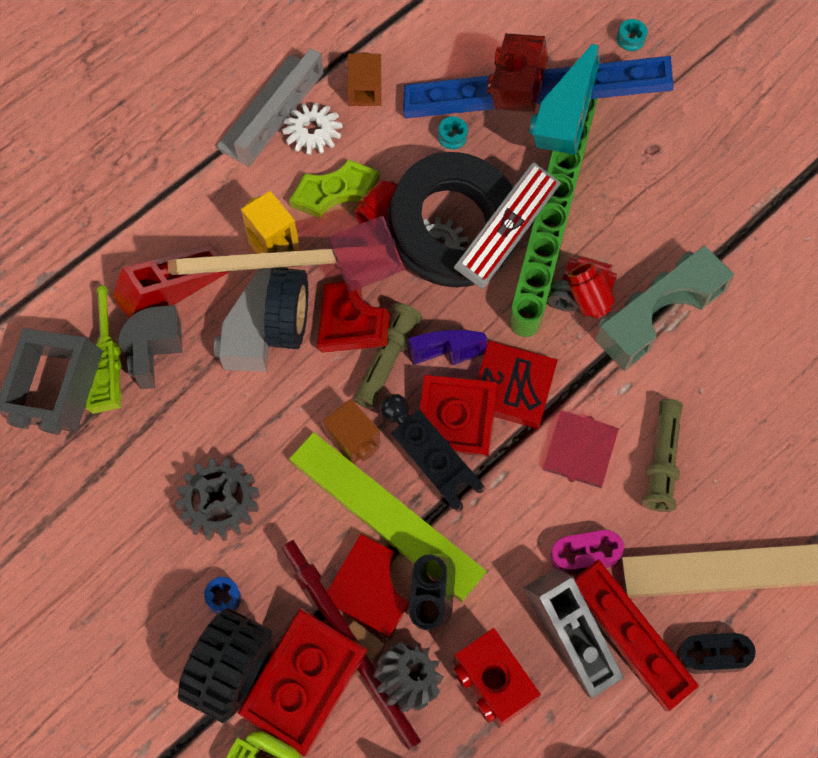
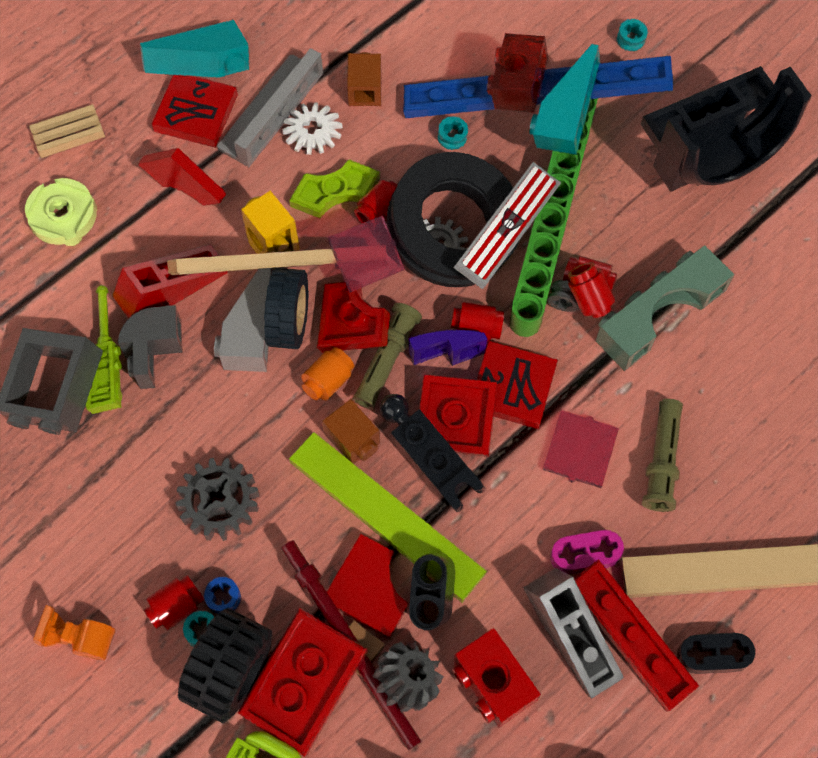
(66, 126): none -> tan tile
(66, 228): none -> yellowish green plate
(87, 639): none -> orange leg
(173, 603): none -> red brick
(178, 171): none -> red tile
(191, 620): none -> teal bush
(195, 109): none -> red tile
(201, 52): none -> teal slope
(327, 374): none -> orange brick
(478, 318): none -> red brick
(709, 139): none -> black piece

